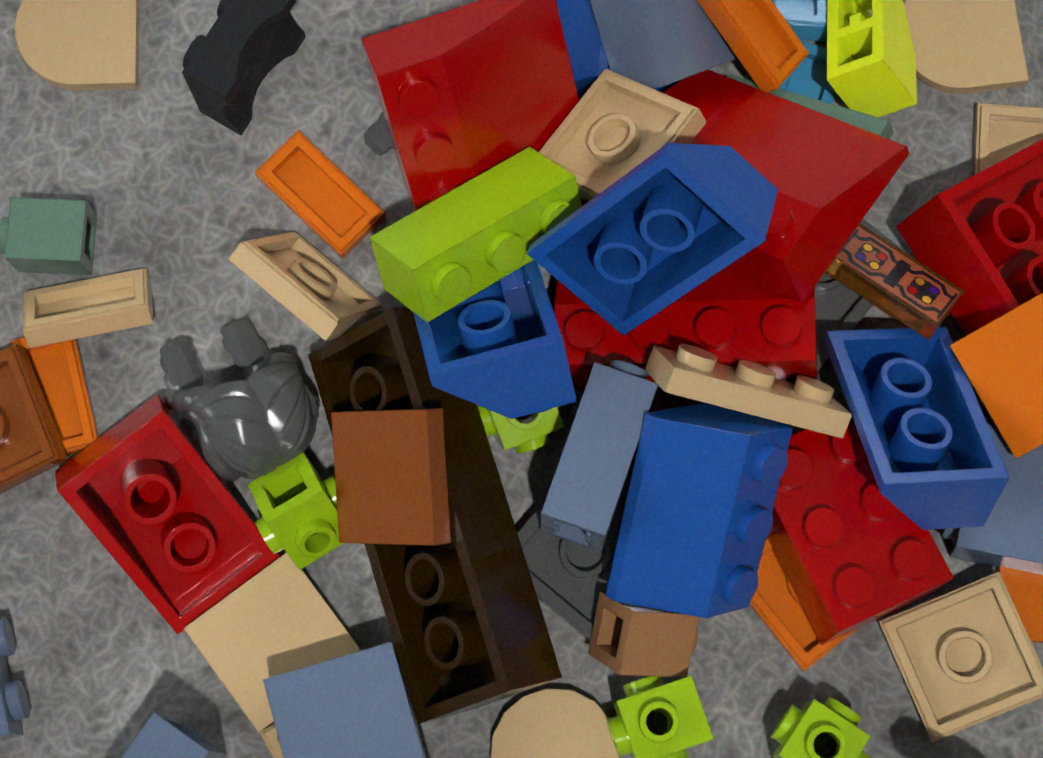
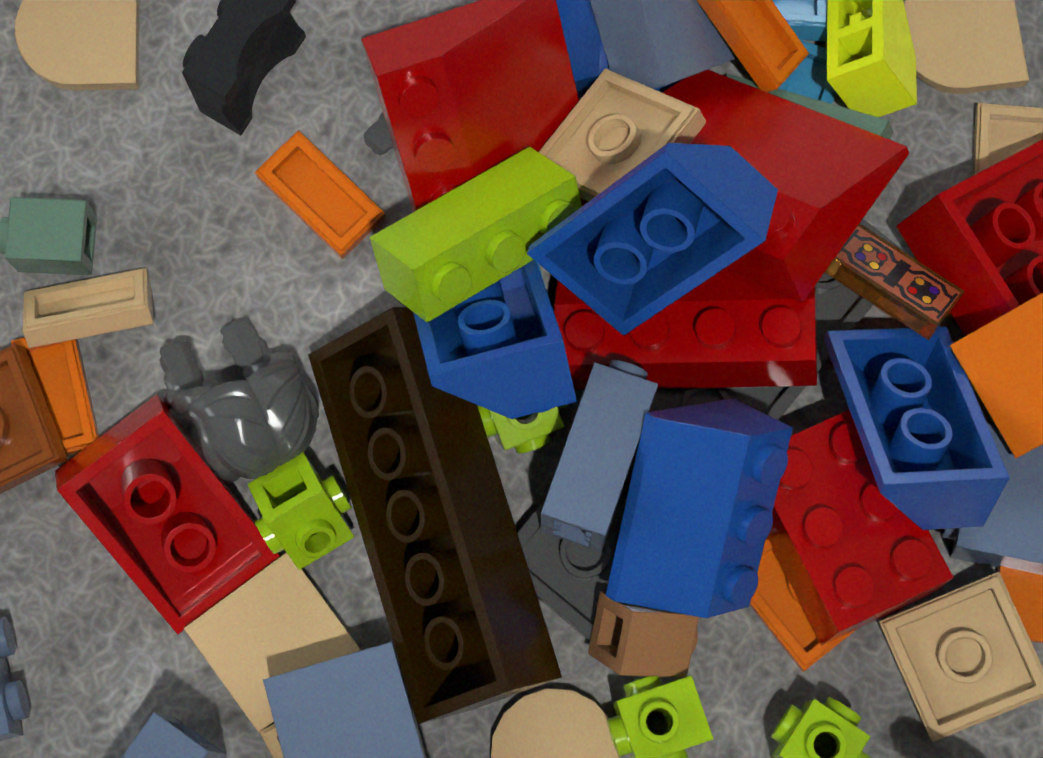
(306, 283): tan tile -> none
(391, 476): dark orange tile -> none
(748, 389): tan plate -> none

